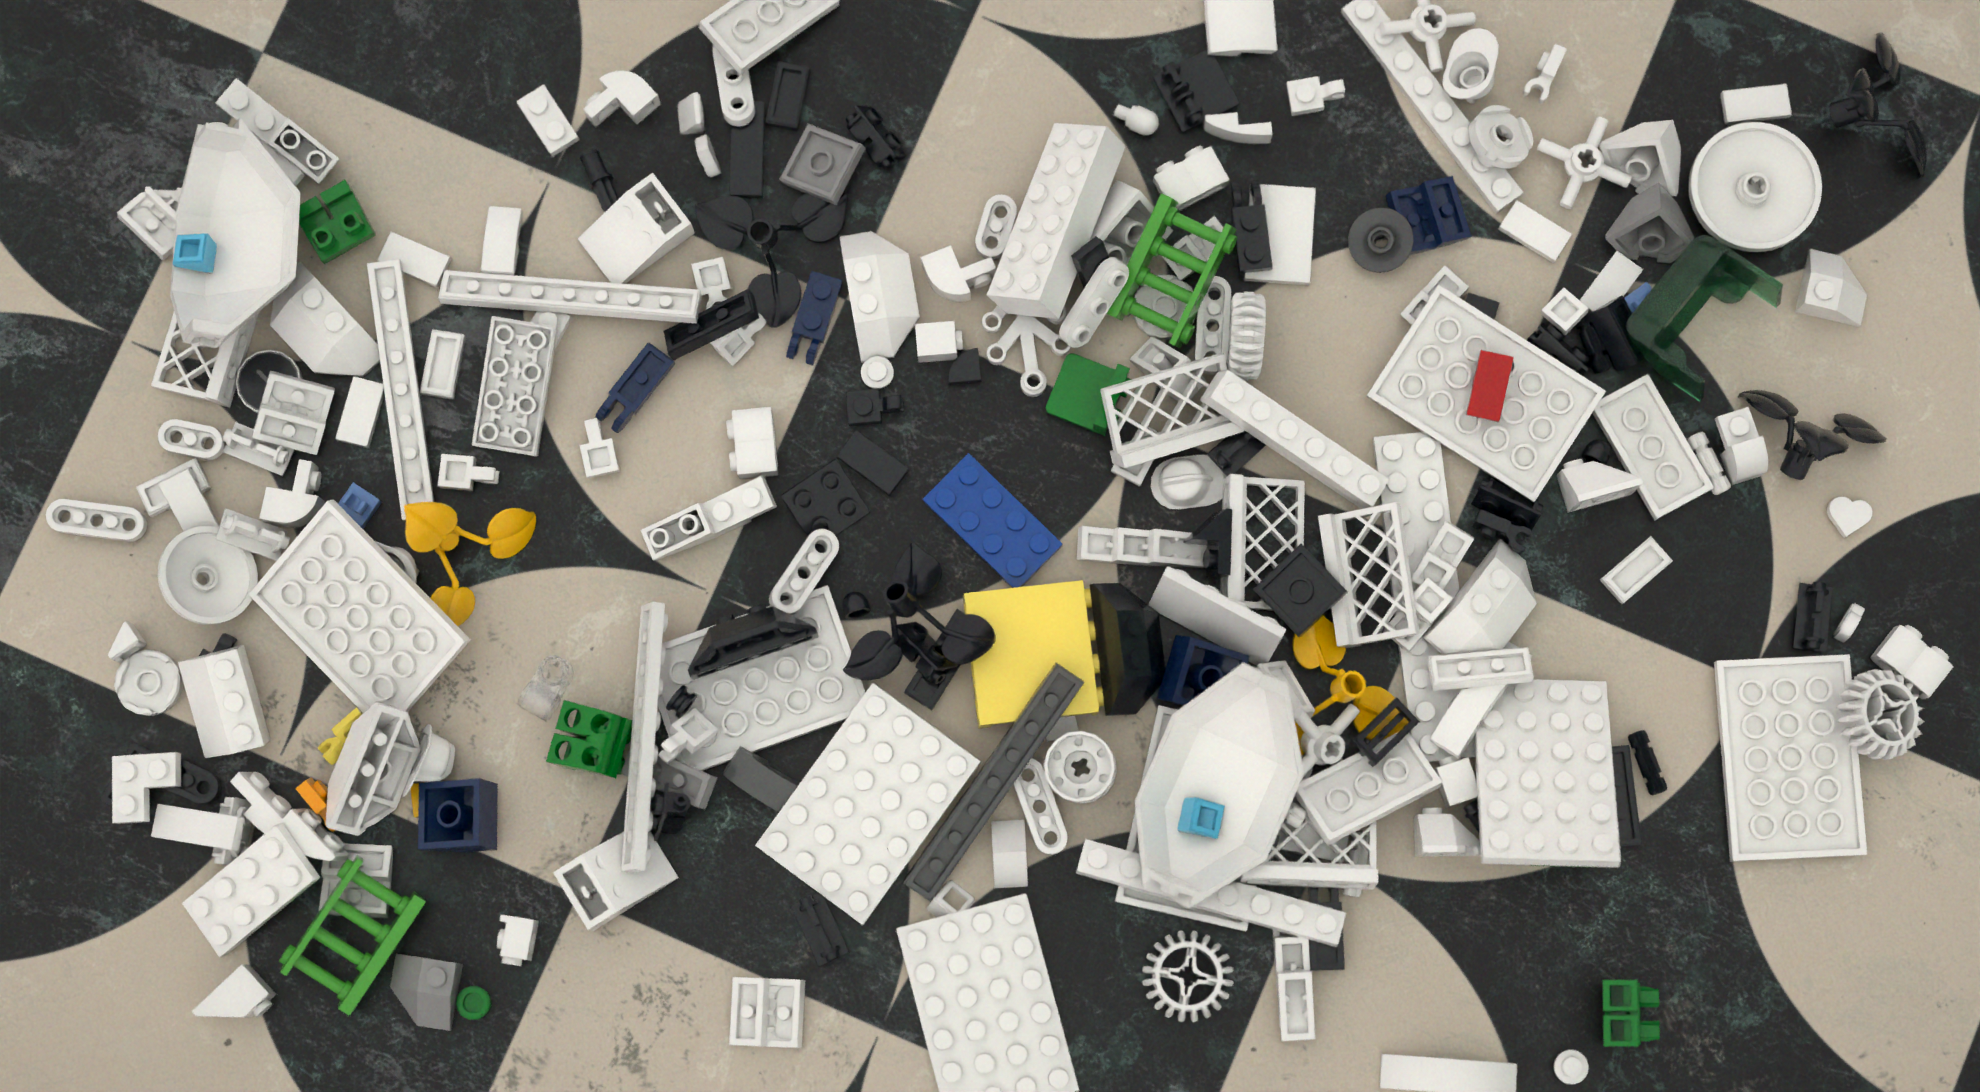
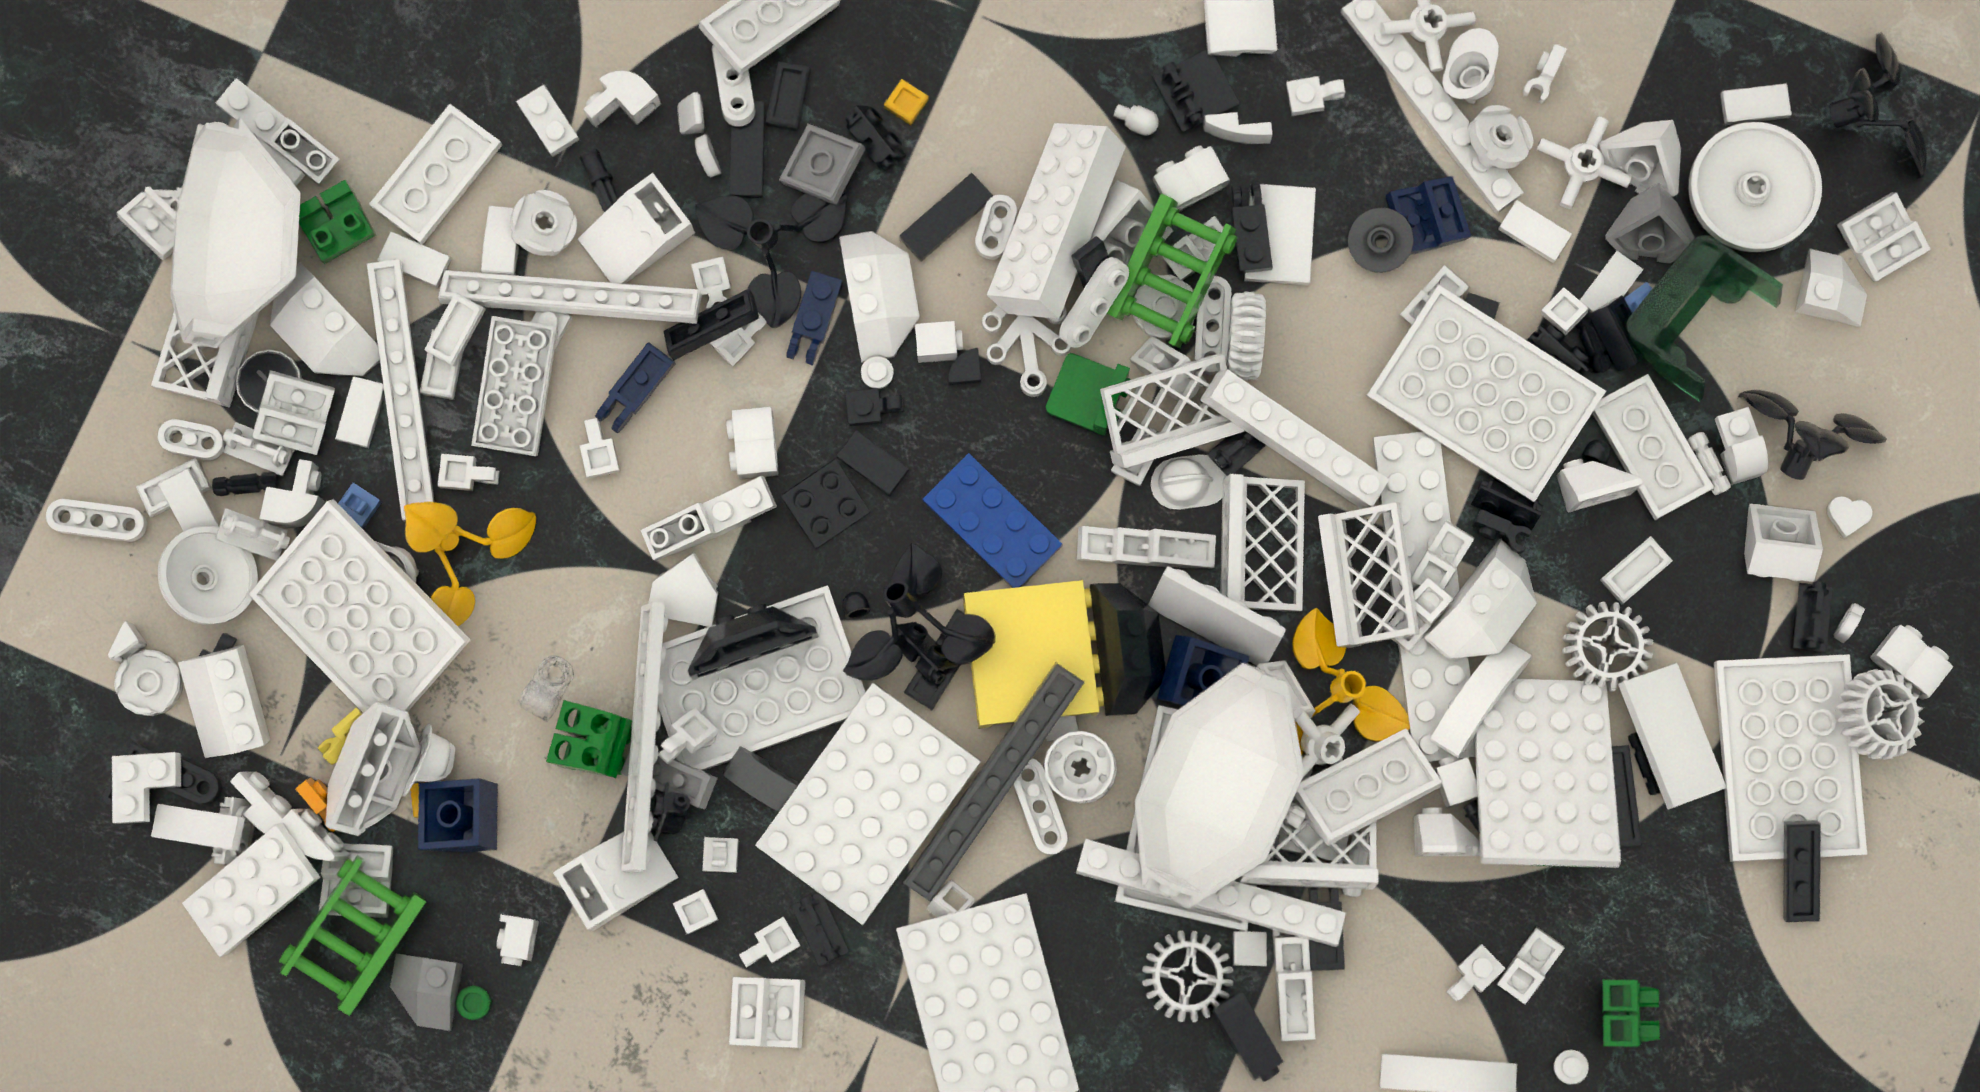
(195, 252): medium azure slope -> none
(238, 996): white slope -> none
(244, 483): none -> black axle
(435, 174): none -> white plate
(455, 329): none -> white tile
(527, 231): none -> white plate
(681, 701): black bush -> none
(687, 592): none -> white slope
(695, 911): none -> white tile
(720, 854): none -> white tile
(774, 941): none -> white plate
(810, 561): white plate -> none
(906, 102): none -> yellow tile
(946, 217): none -> black tile
(952, 281): white brick -> none
(1009, 854): white slope -> none
(1201, 817): medium azure slope -> none
(1217, 535): black slope -> none
(1247, 1037): none -> black slope
(1249, 948): none -> white slope
(1300, 590): black tile -> none
(1366, 749): black tile -> none
(1478, 971): none -> white plate
(1480, 669): white tile -> none
(1489, 386): red tile -> none
(1530, 965): none -> white slope
(1622, 648): none -> white gear
(1672, 735): none -> white tile
(1782, 543): none -> white slope
(1801, 871): none -> black tile
(1883, 237): none -> white slope

